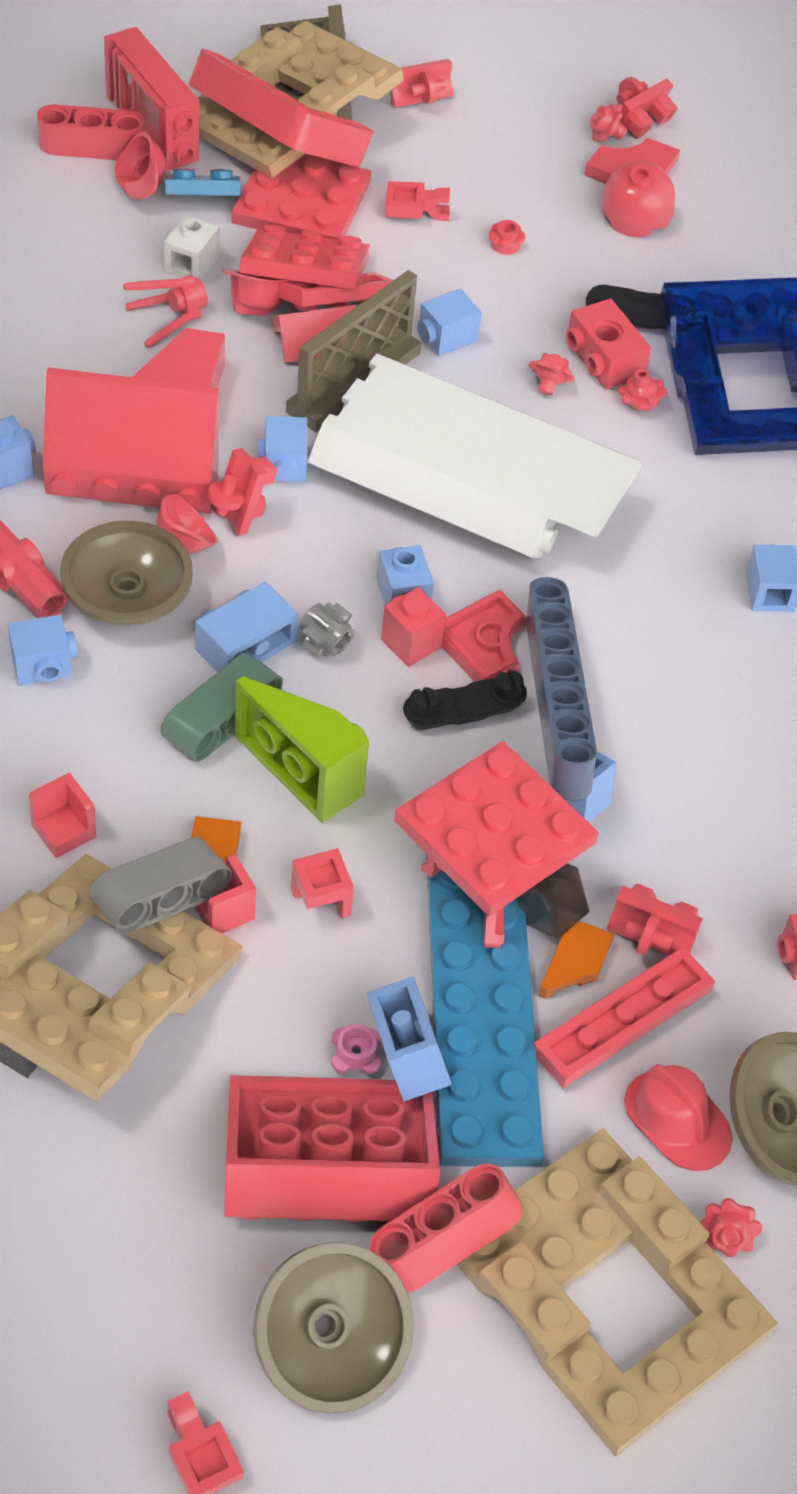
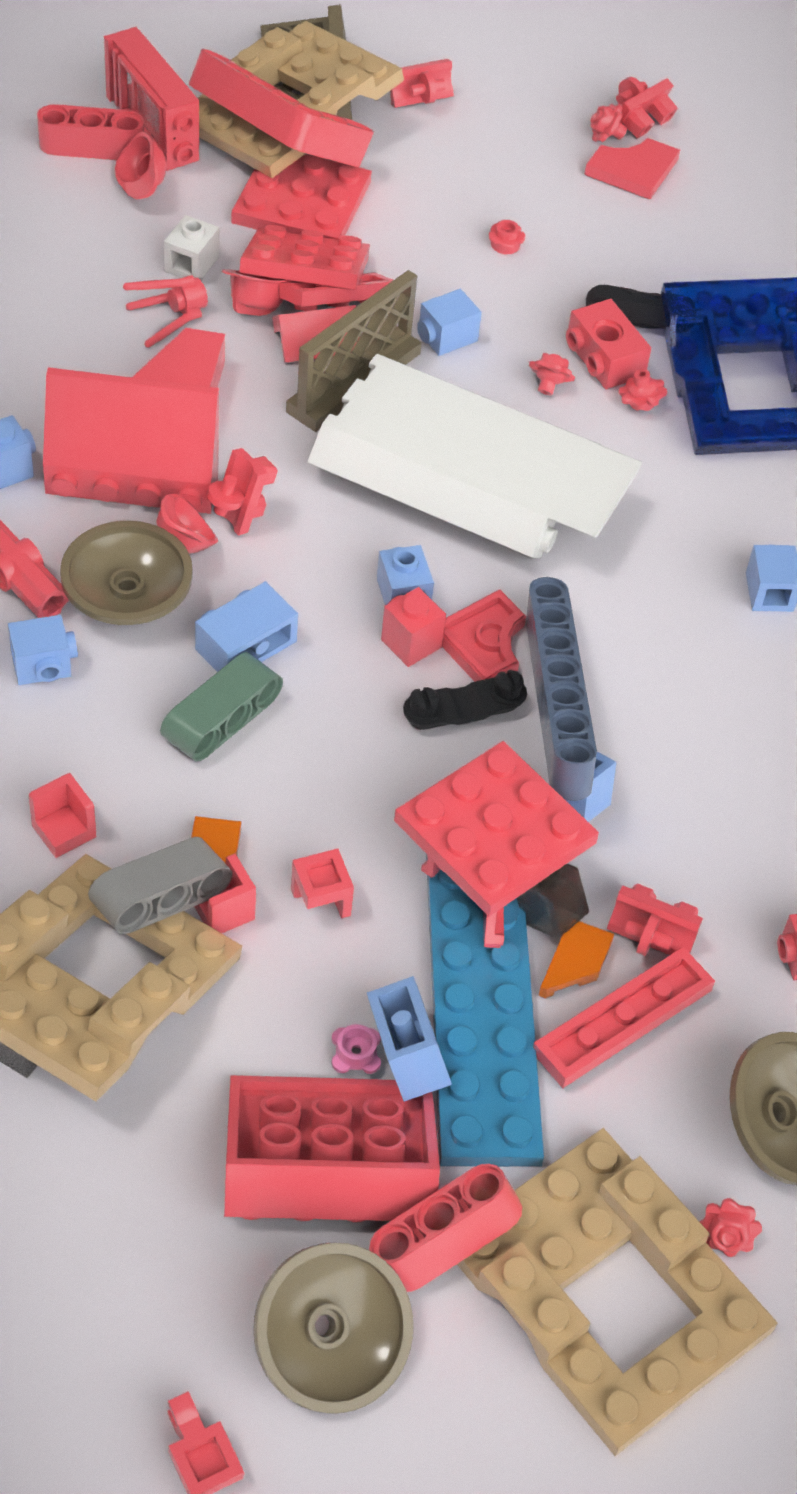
(219, 182): dark azure plate -> none
(286, 447): light blue brick -> none
(303, 746): lime slope -> none
(326, 629): light grey gear -> none
(411, 199): coral plate -> none
(638, 199): coral cylinder -> none
(679, 1117): coral piece -> none

